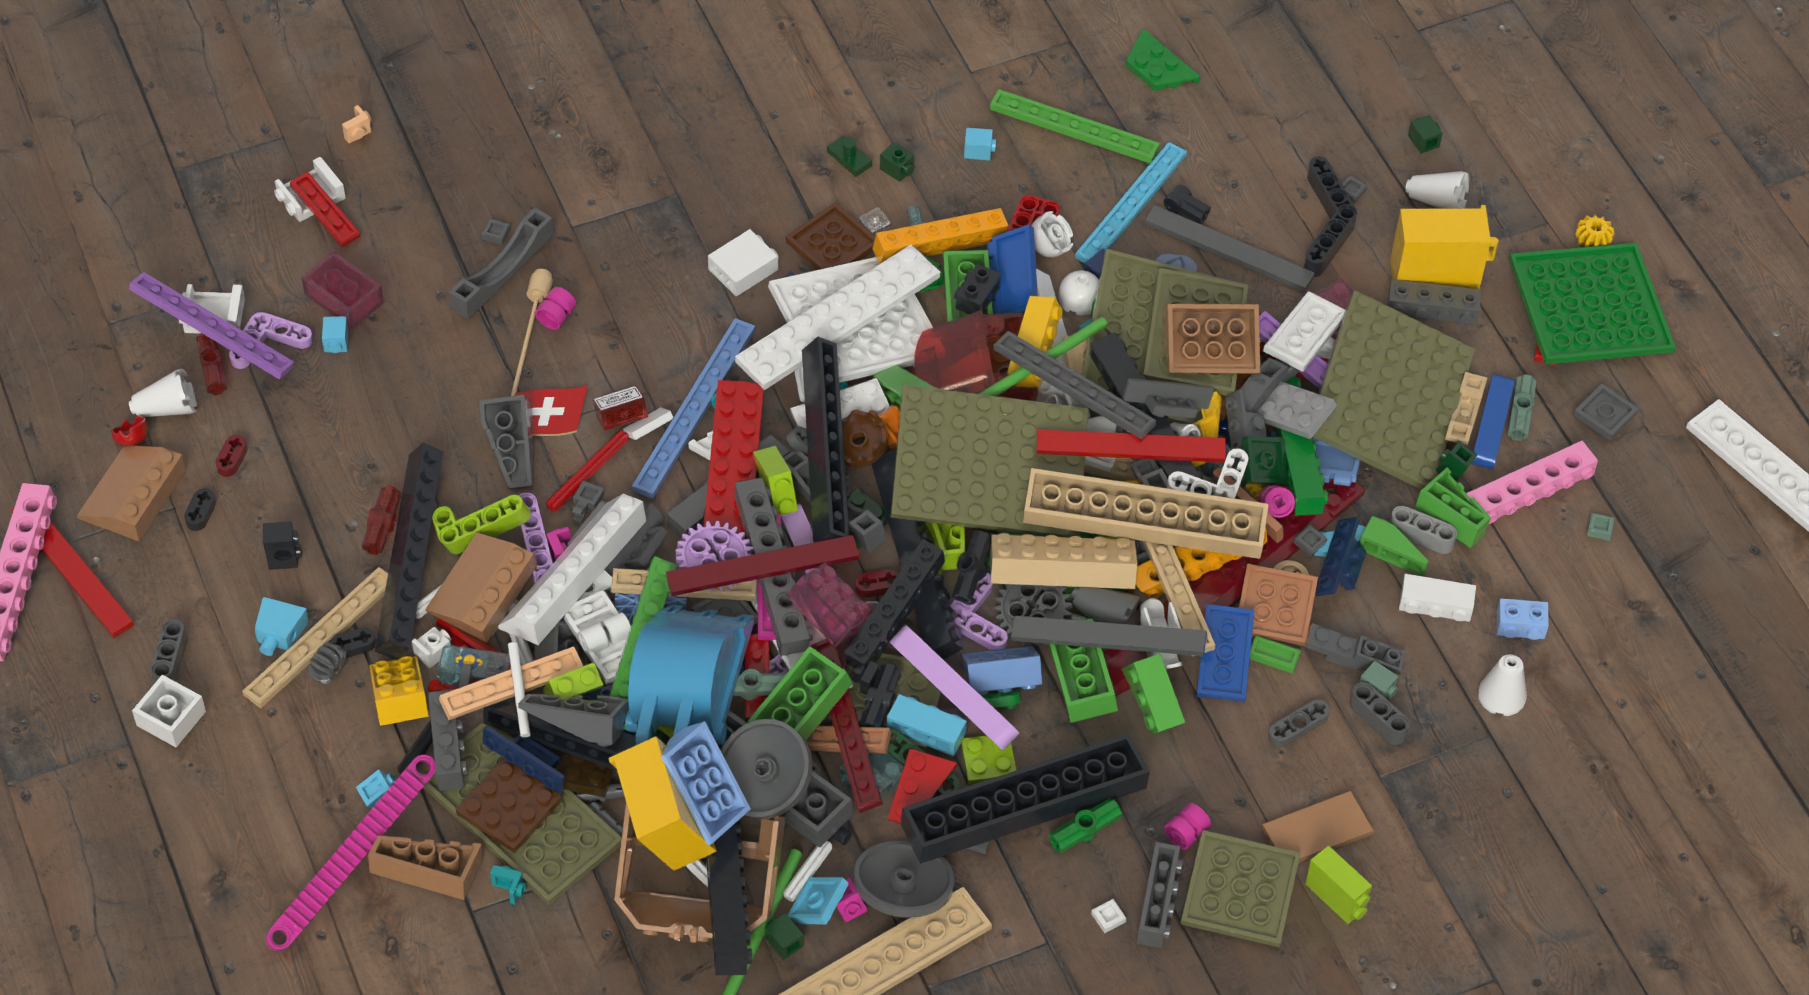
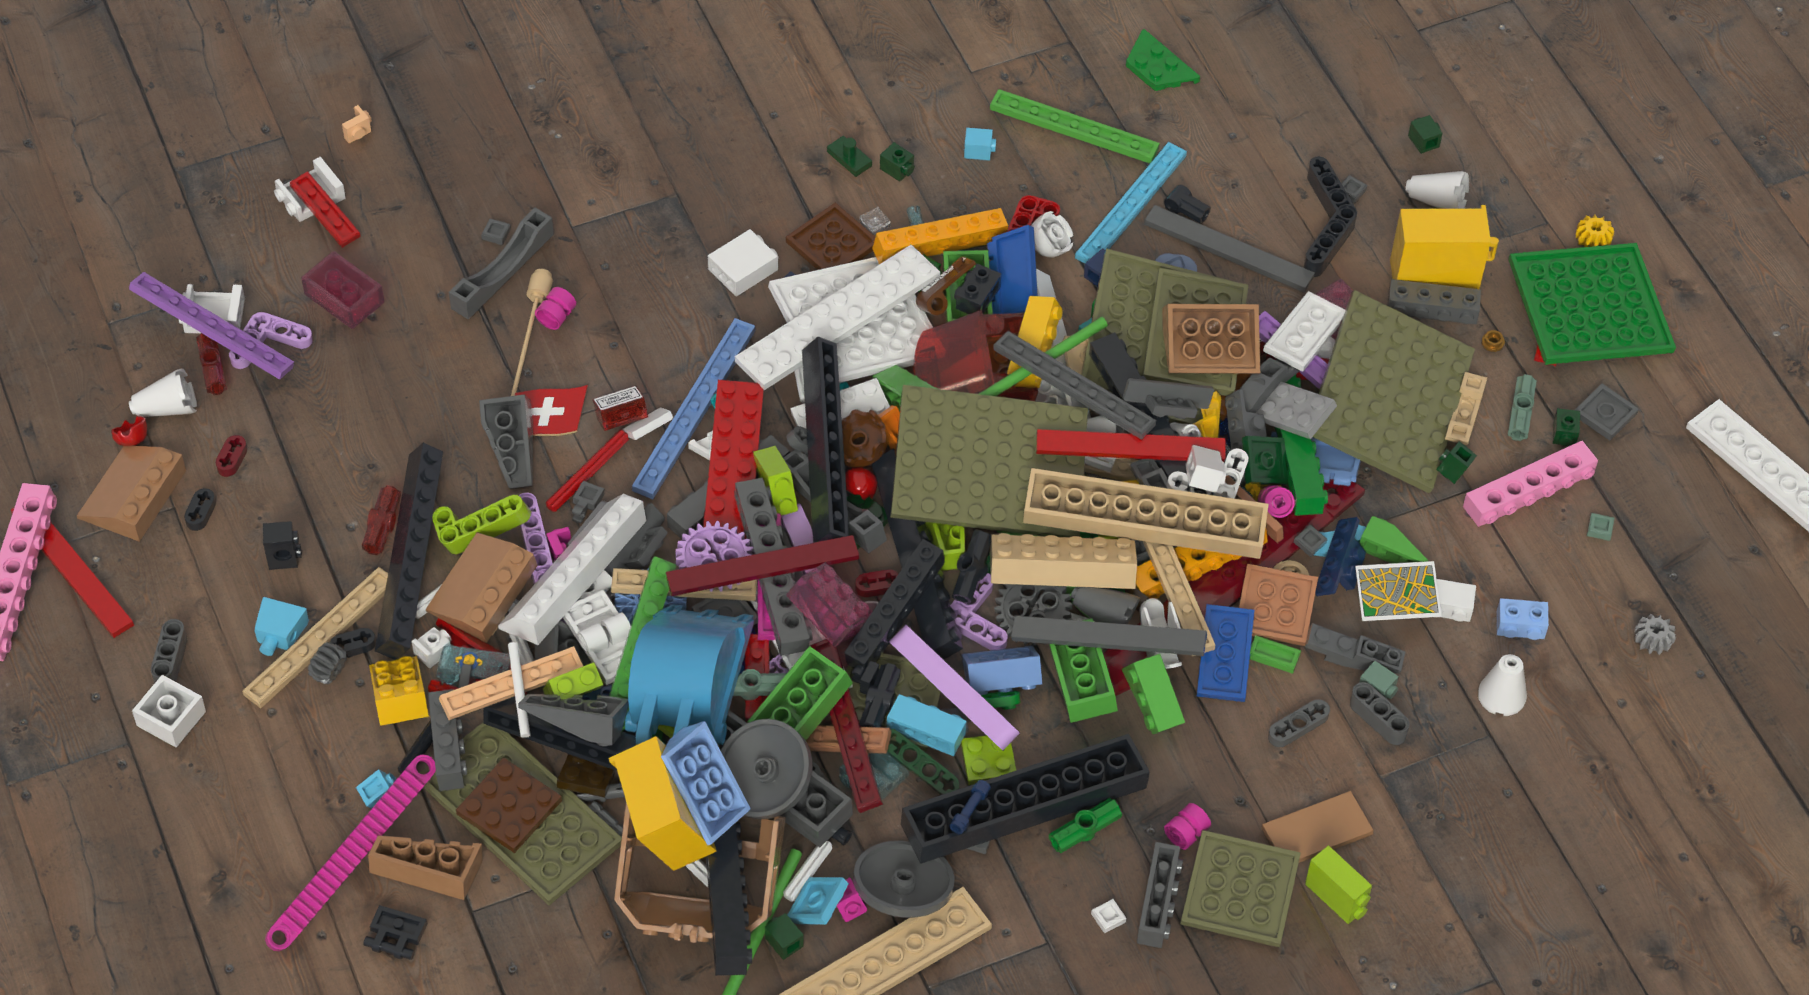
(335, 334): medium azure brick -> none
(398, 925): none -> black plate
(509, 879): teal bracket -> none
(528, 756): dark blue bracket -> none
(861, 482): none -> red hair
(919, 781): red wing -> none
(931, 297): none -> reddish brown door
(979, 792): none -> dark blue bar
(1078, 292): white cylinder -> none
(1205, 469): none -> white brick
(1398, 591): none -> sticker
(1432, 533): light grey beam -> none
(1449, 503): bright green wedge -> none
(1490, 337): none -> pearl gold plate
(1493, 421): blue beam -> none
(1566, 427): none -> dark green brick
(1655, 634): none -> light grey gear

